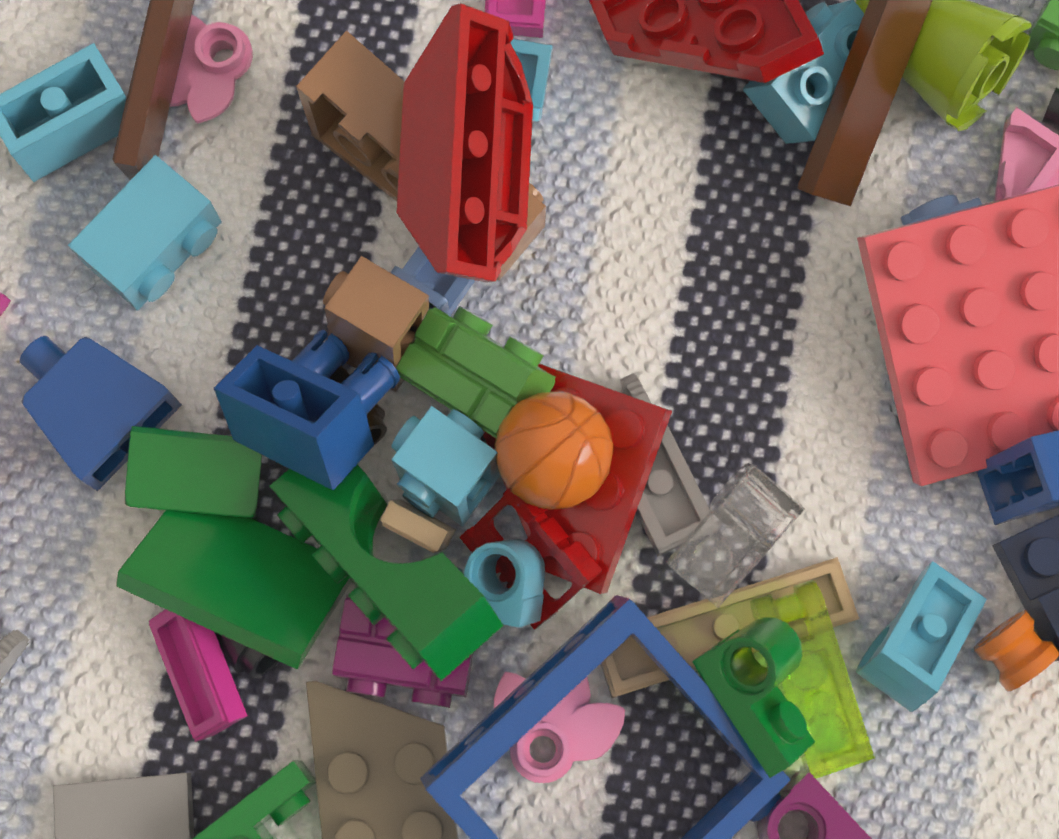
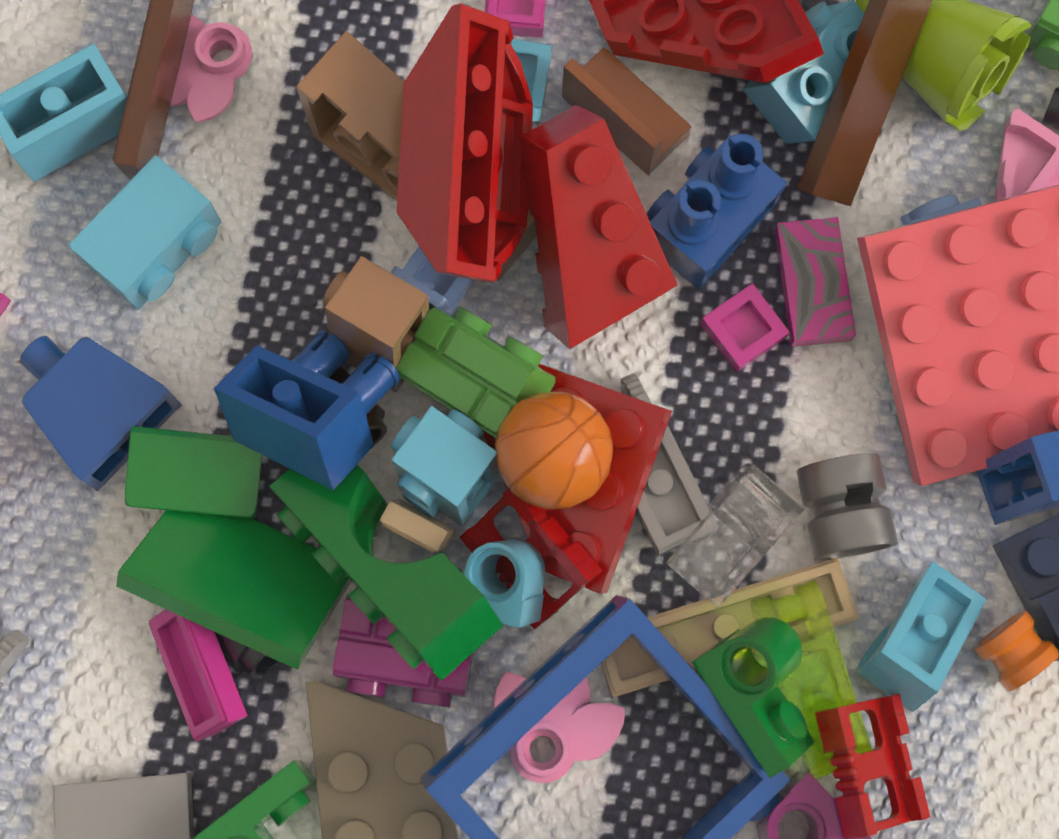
(590, 228): none -> red wedge
(635, 115): none -> dark orange panel
(715, 208): none -> blue brick
(744, 328): none -> dark pink tile
(814, 282): none -> dark pink tile
(849, 530): none -> flat silver wheel
(886, 760): none -> red piece

